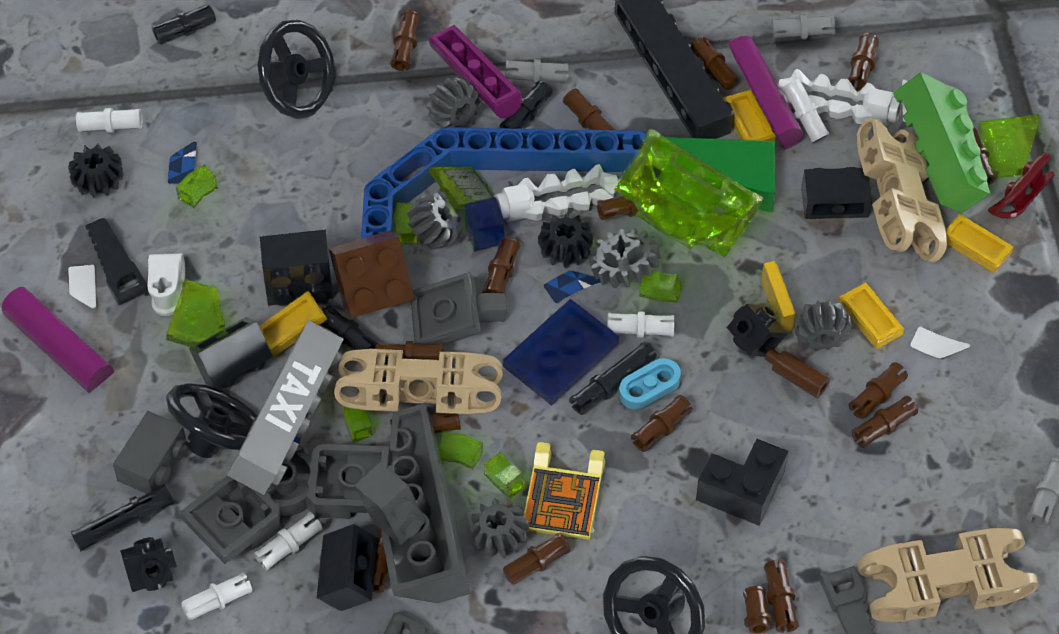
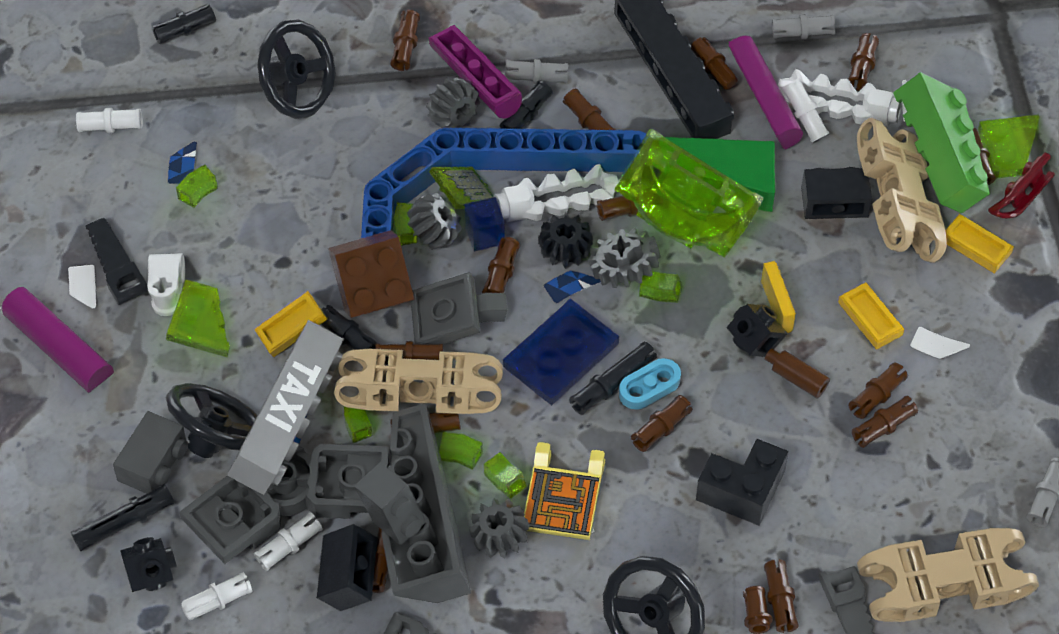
(95, 170): black gear -> none
(231, 353): black brick -> none
(296, 265): black brick -> none
(536, 559): reddish brown axle -> none
(641, 324): white pin -> none
(749, 118): yellow tile -> none
(822, 325): dark grey gear -> none

